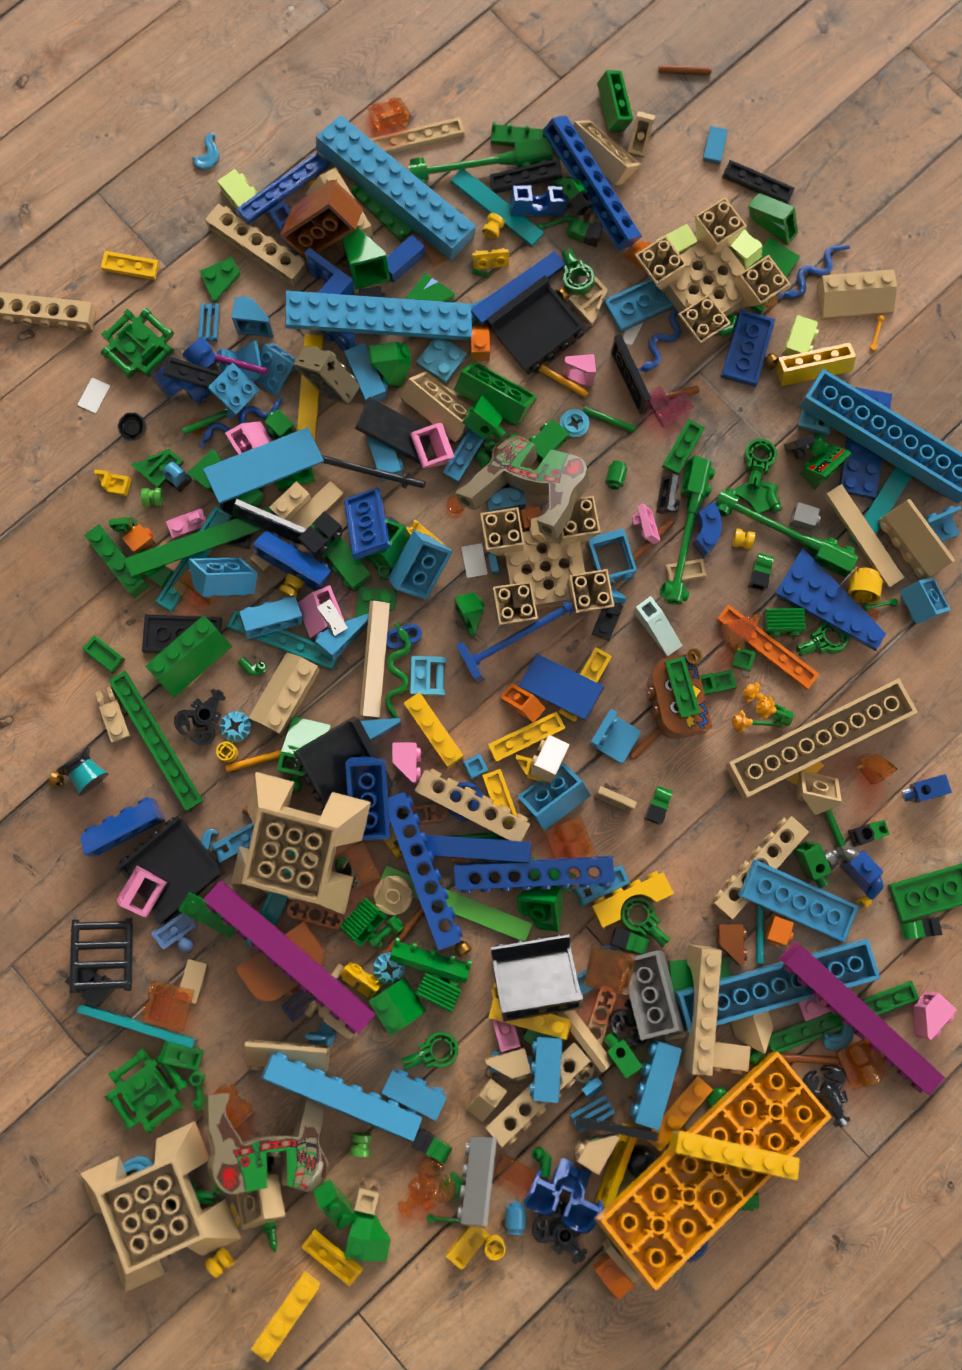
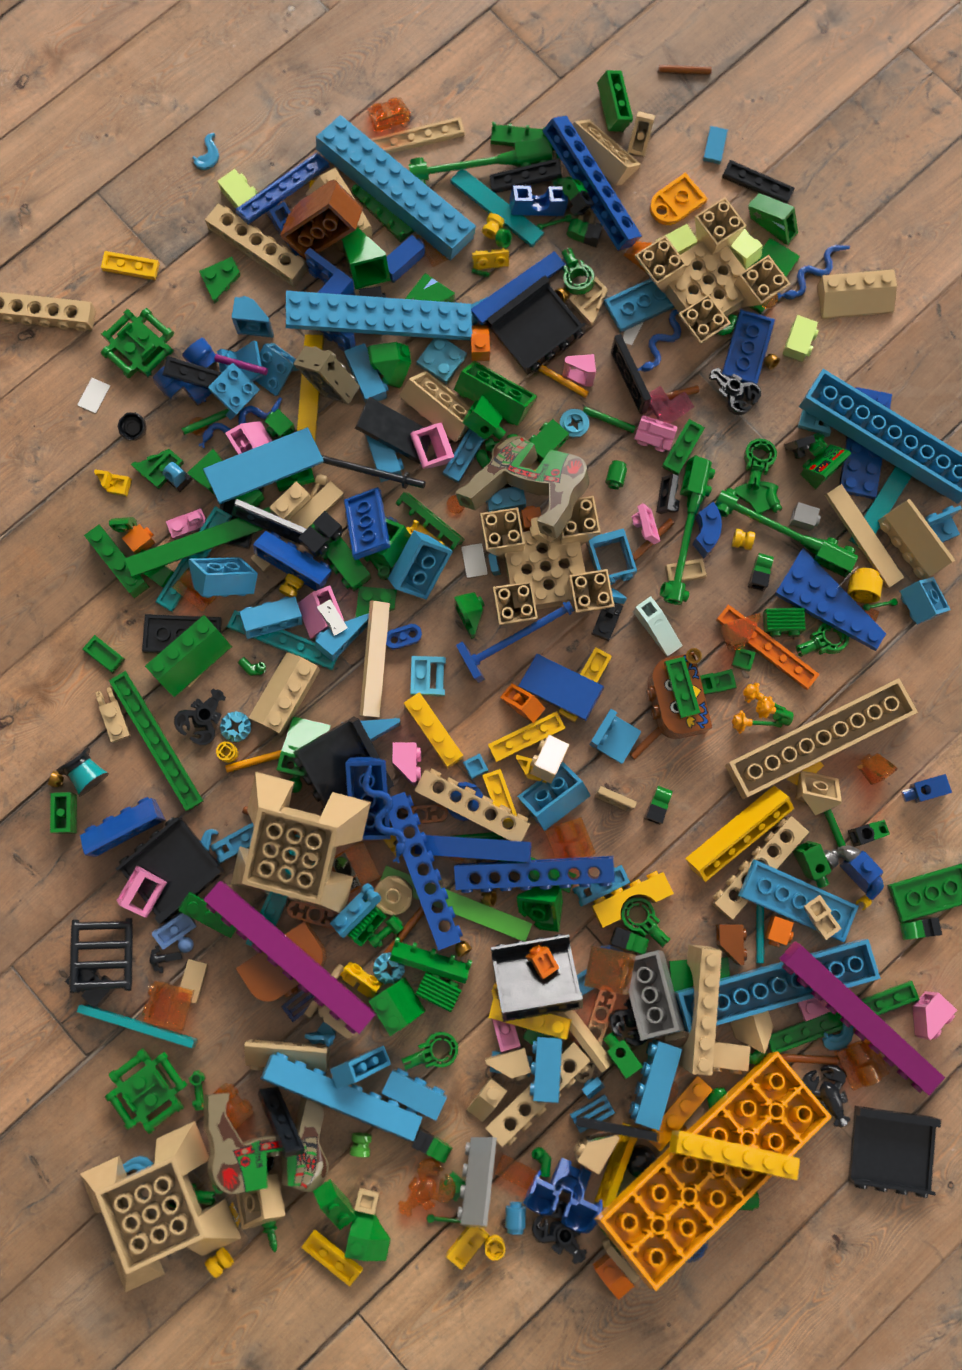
(63, 813): none -> green brick
(152, 497): bright green wheel -> none
(155, 960): none -> black piece
(181, 1056): green plate -> none
(209, 307): dark azure tile -> none
(281, 1122): none -> black tile
(286, 1316): yellow arch -> none
(320, 480): none -> tan hand
(356, 910): none -> dark azure plate
(360, 1067): none -> dark azure brick
(396, 672): green animal -> none
(400, 847): none -> blue animal
(431, 519): none -> green hinge
(489, 898): none -> pearl gold hinge
(503, 238): none -> green tile
(542, 961): none -> orange bracket
(655, 433): none -> bright pink brick
(678, 200): none -> light orange tile
(735, 390): none -> black animal
(739, 833): none -> yellow brick
(809, 364): yellow brick -> none
(821, 917): none -> tan slope
(873, 346): light orange hinge -> none
(893, 1151): none -> black panel

